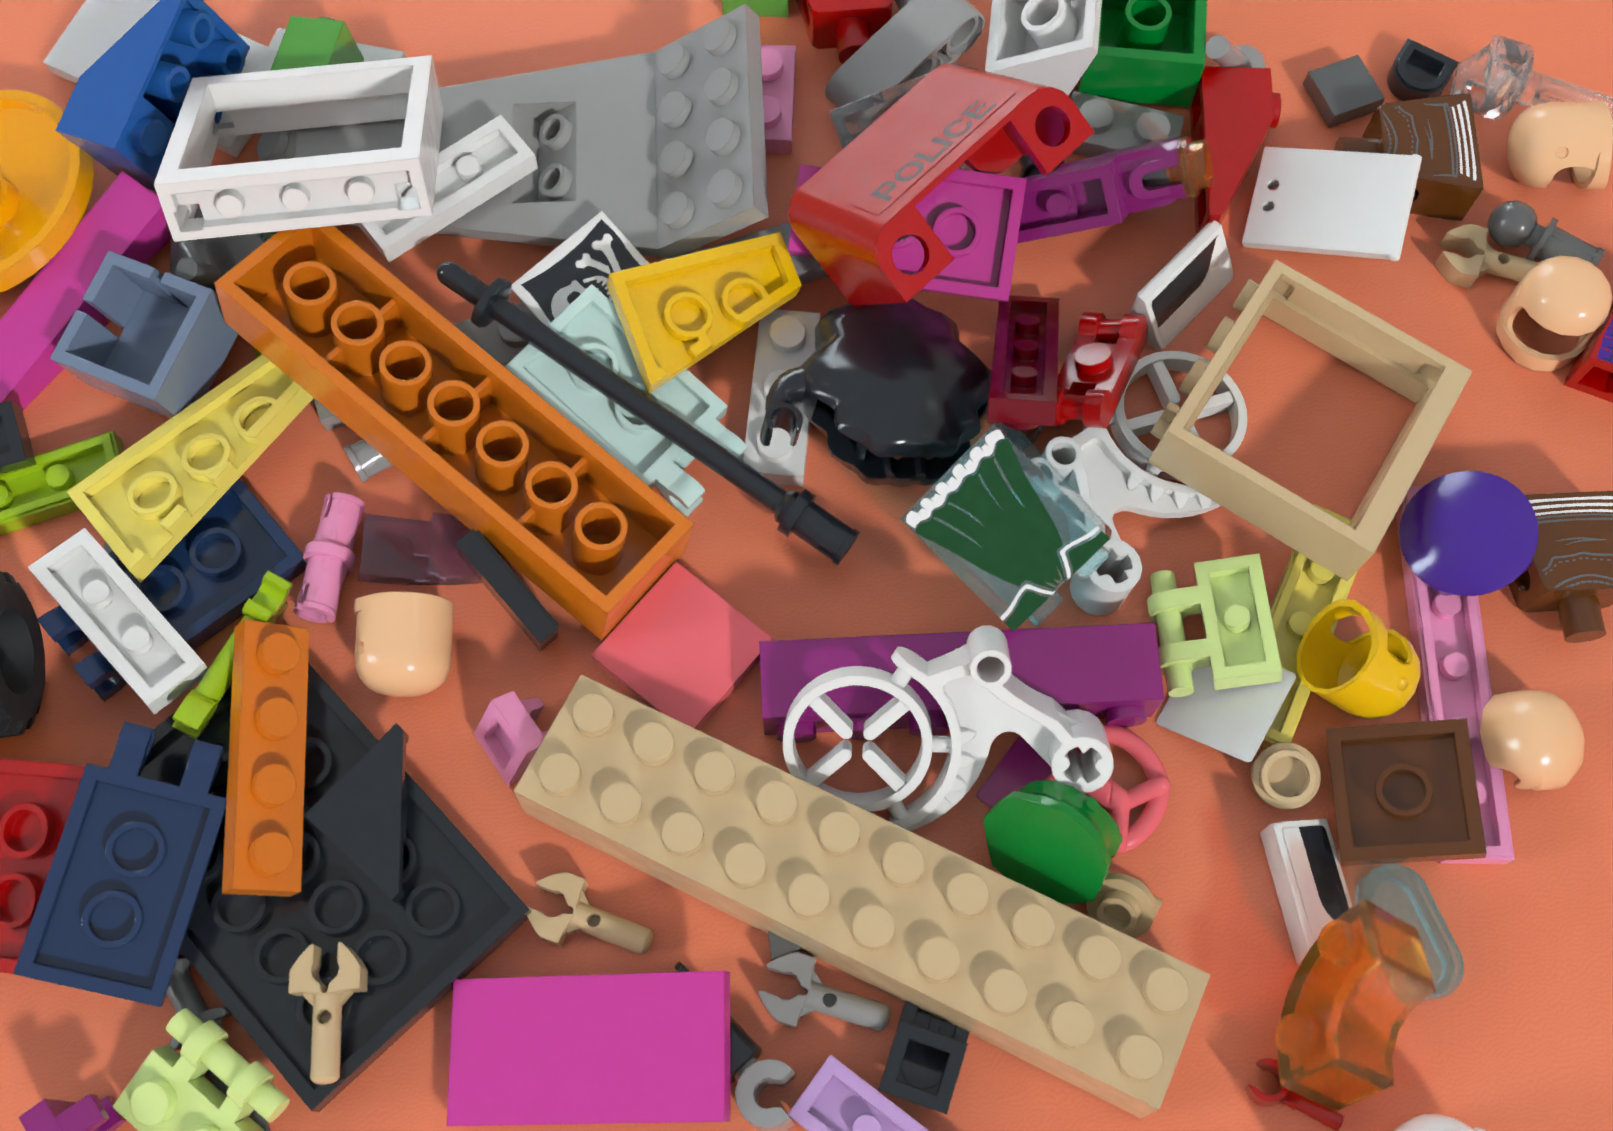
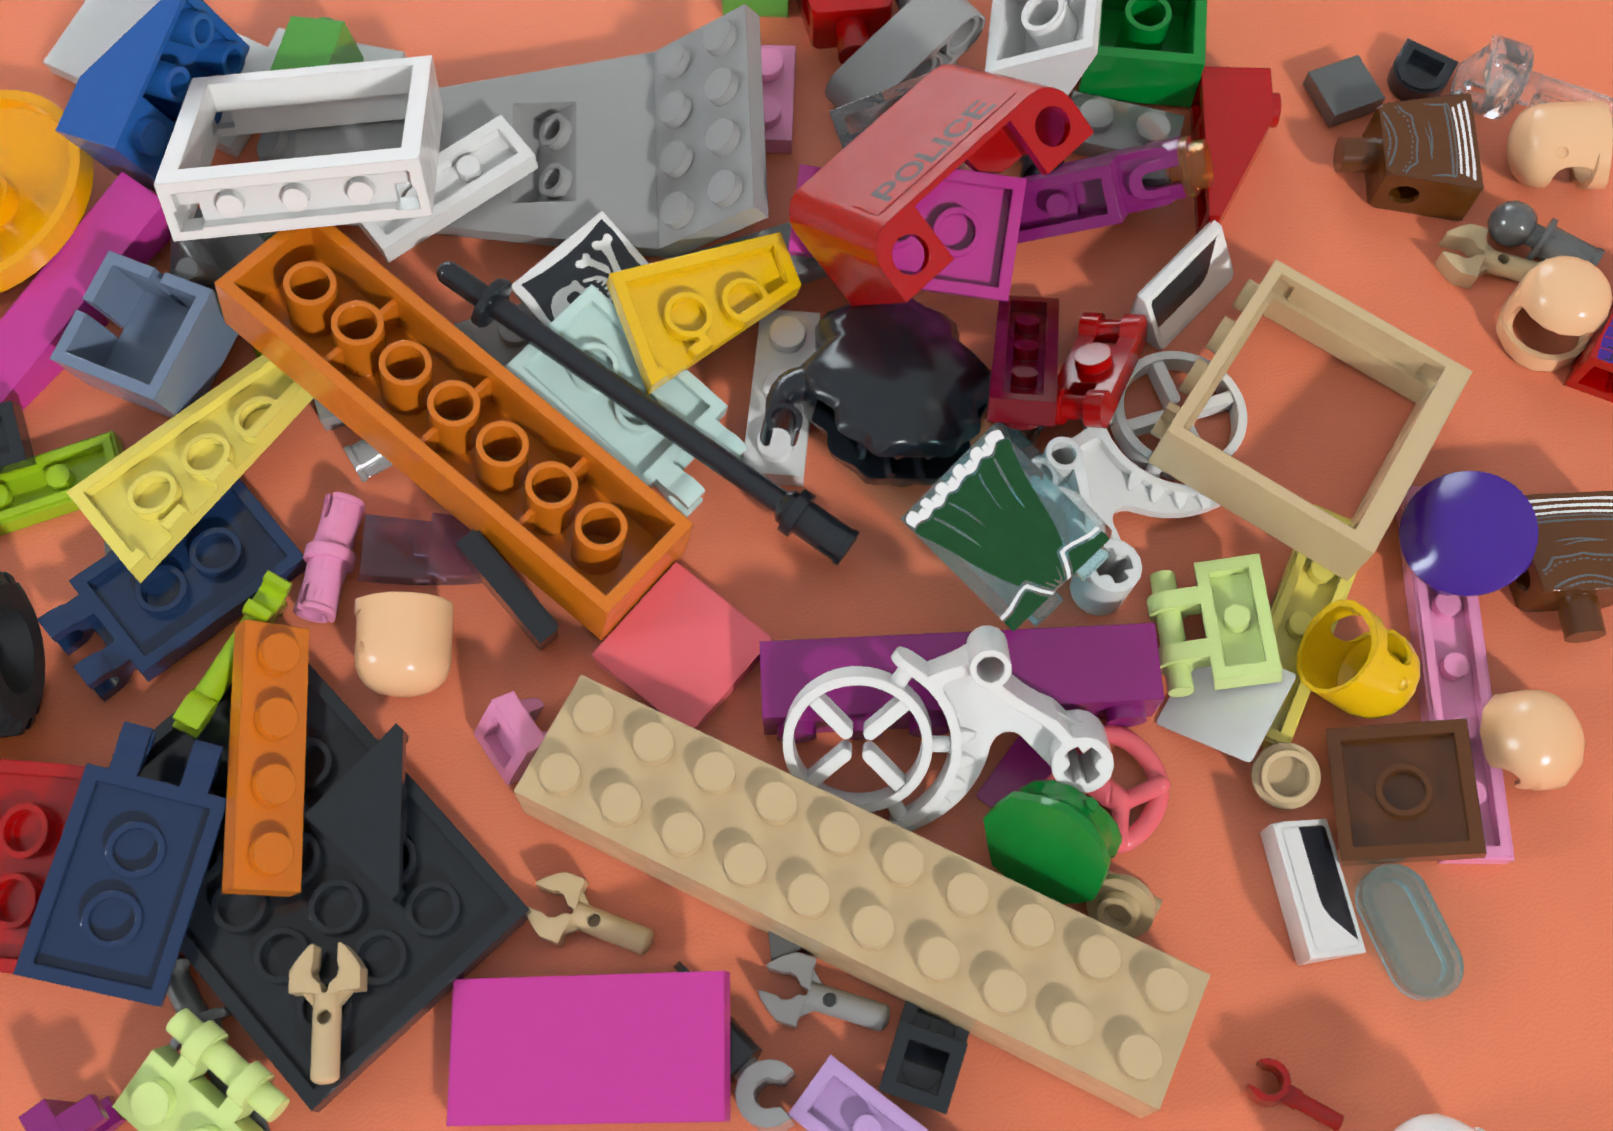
(119, 620): white plate -> none
(1229, 55): light grey bar -> none
(1332, 202): white container -> none
(1349, 1007): clear orange brick -> none

